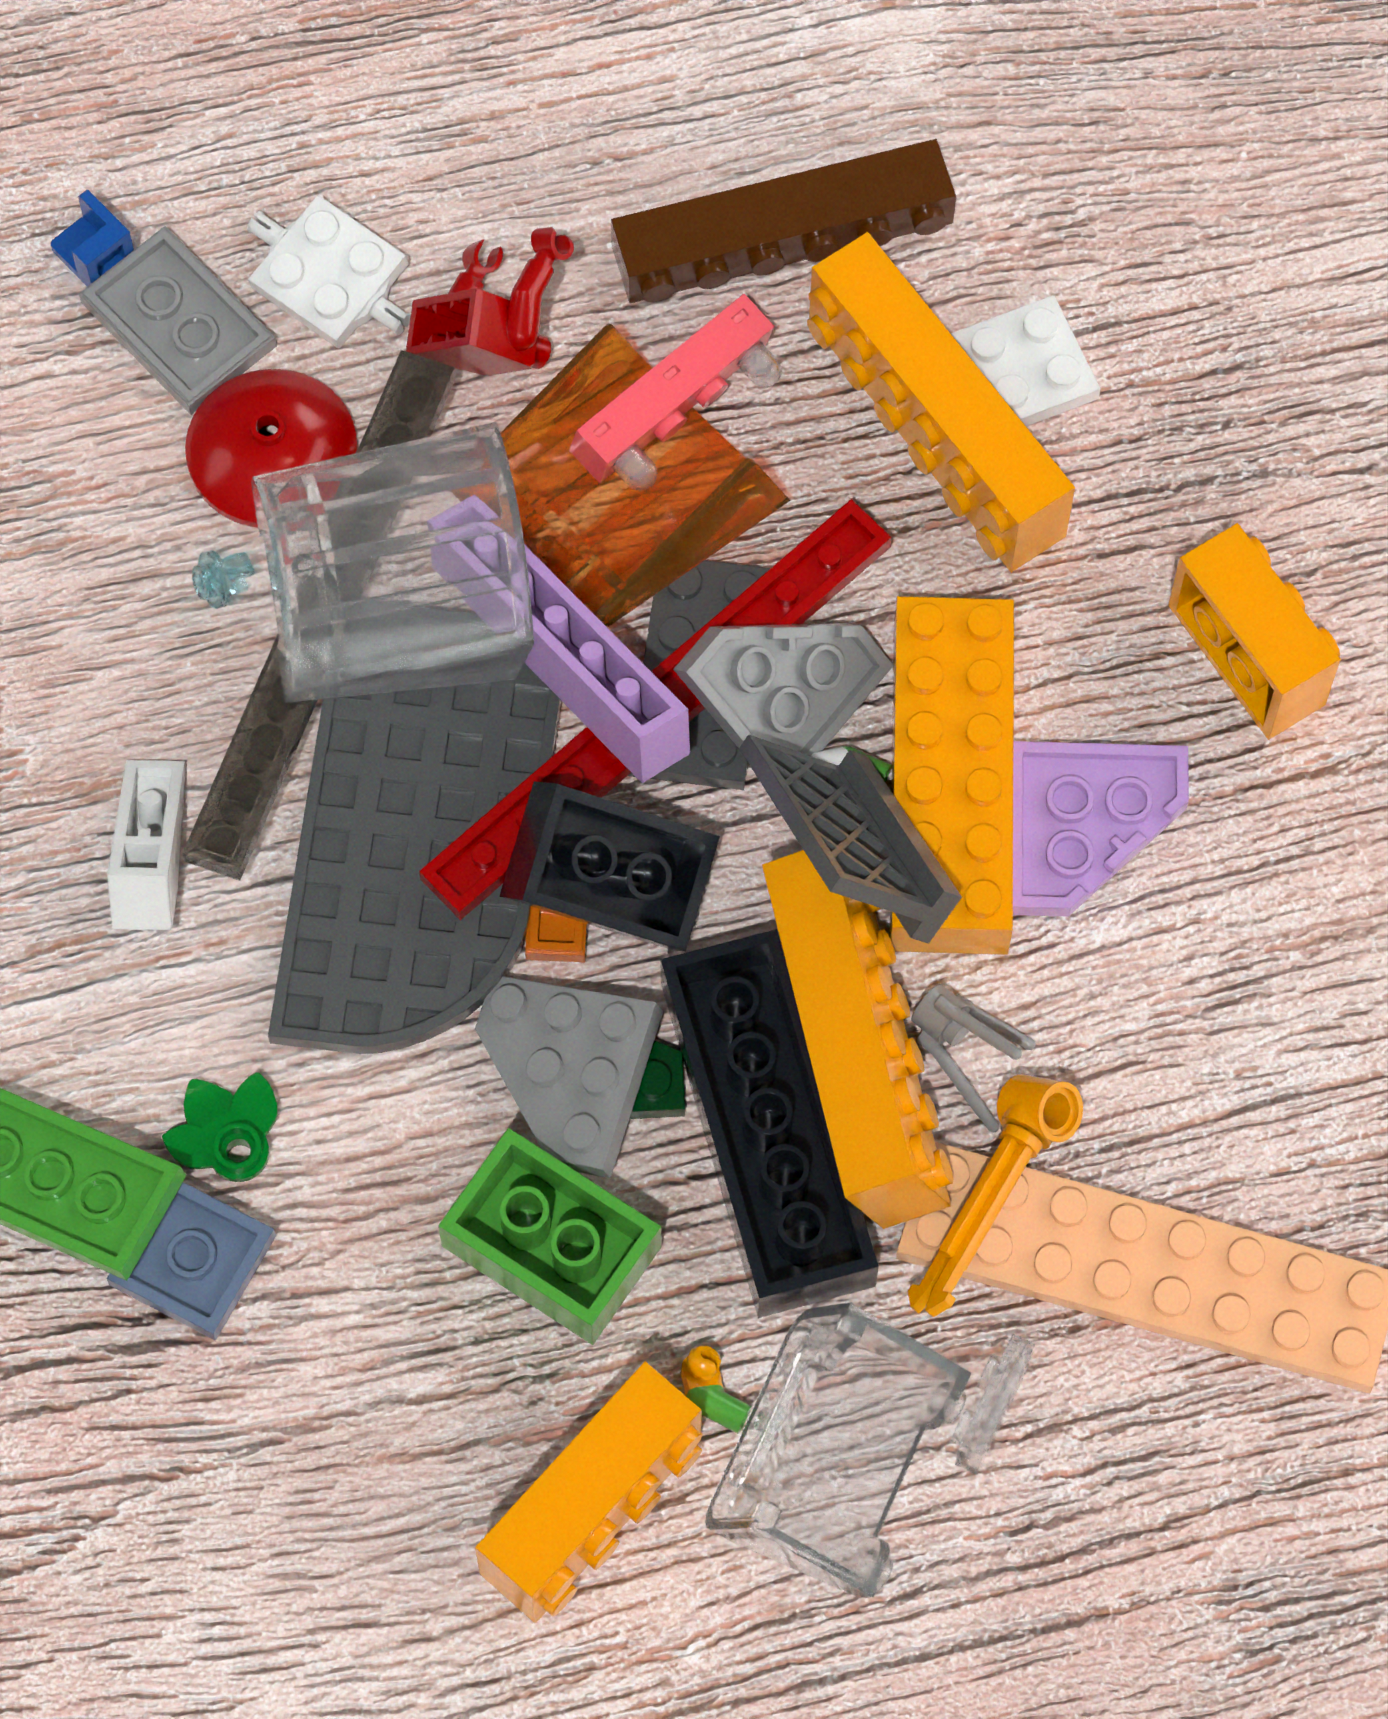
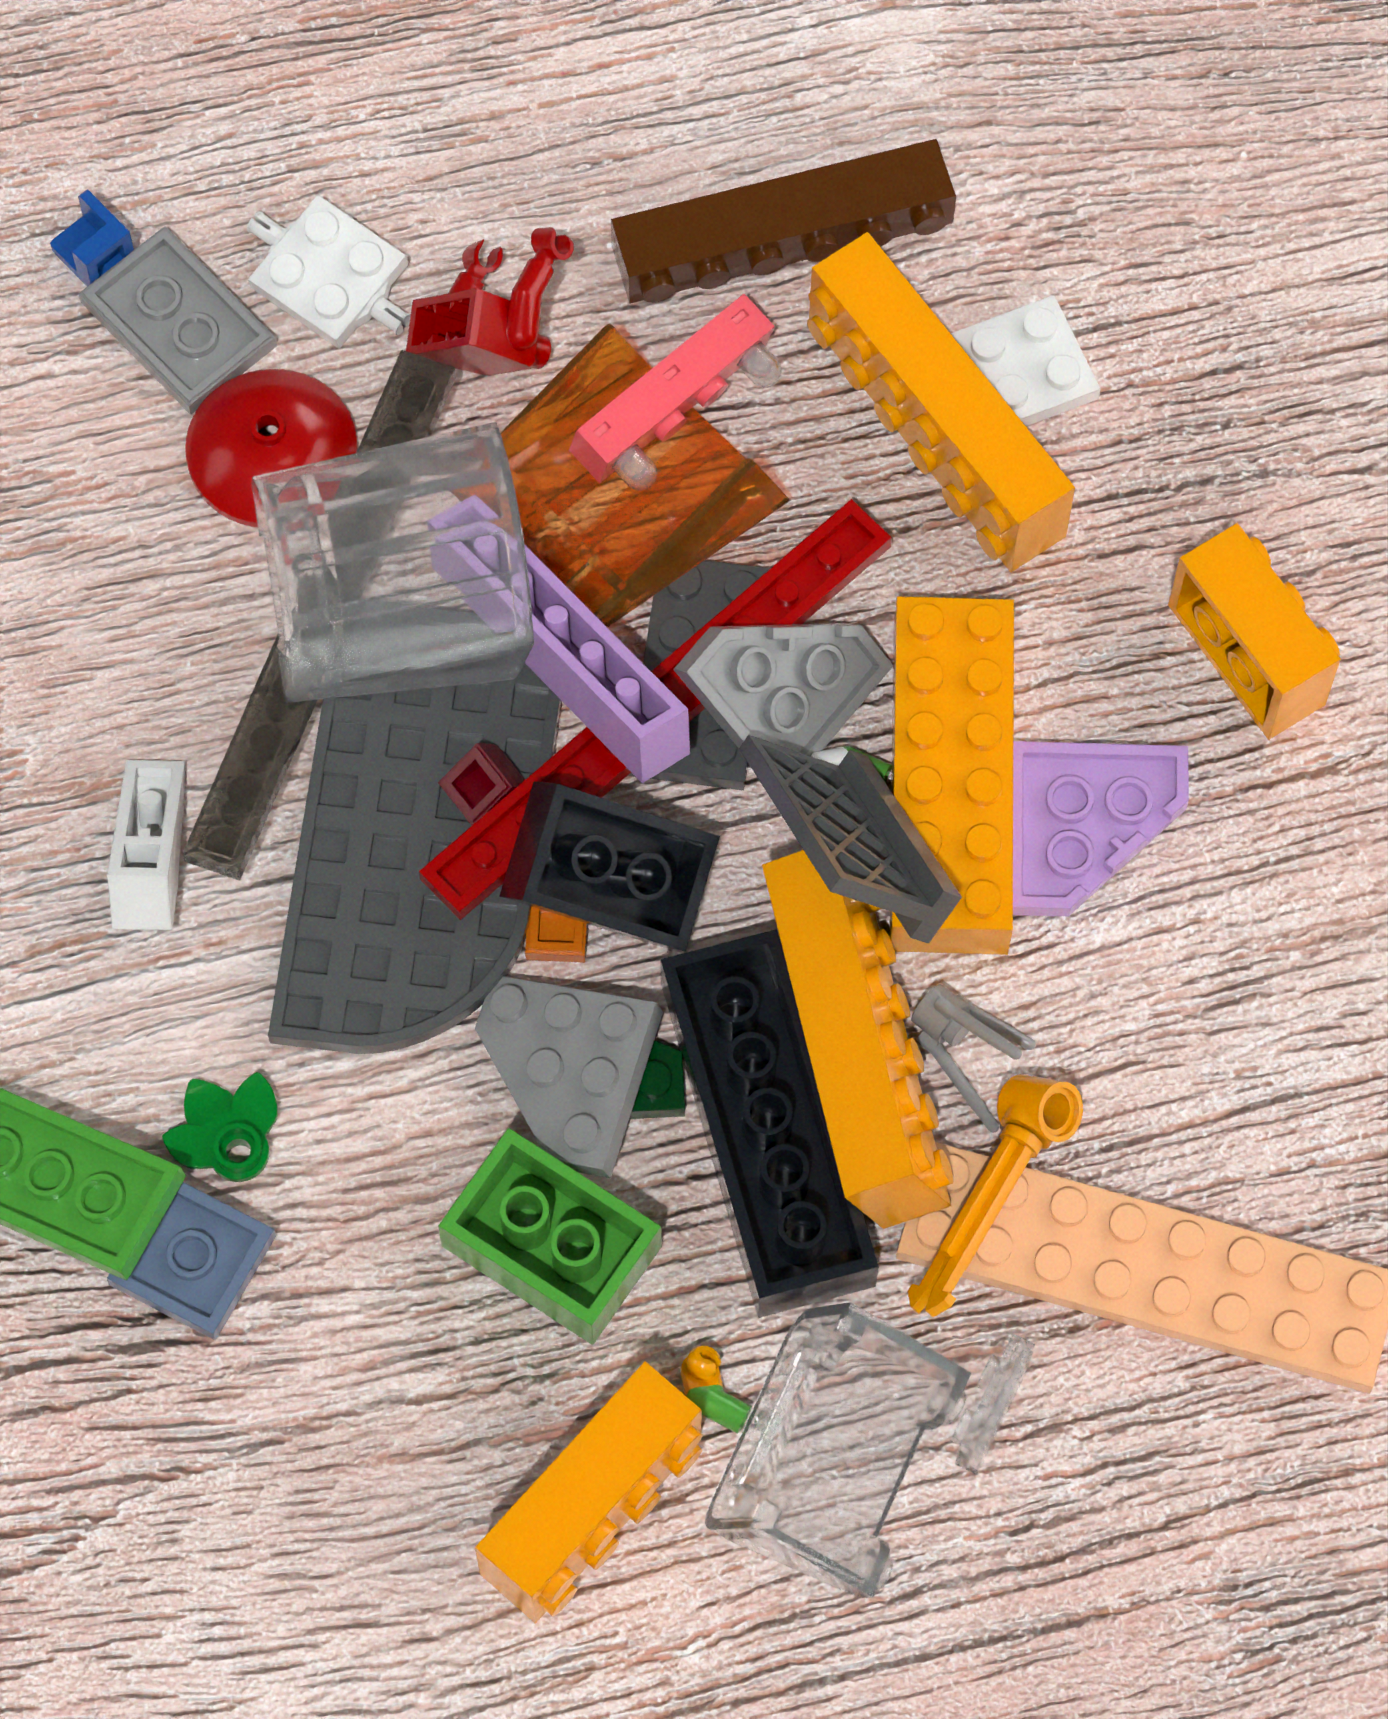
(220, 578): clear light blue plate -> none
(480, 780): none -> dark red slope

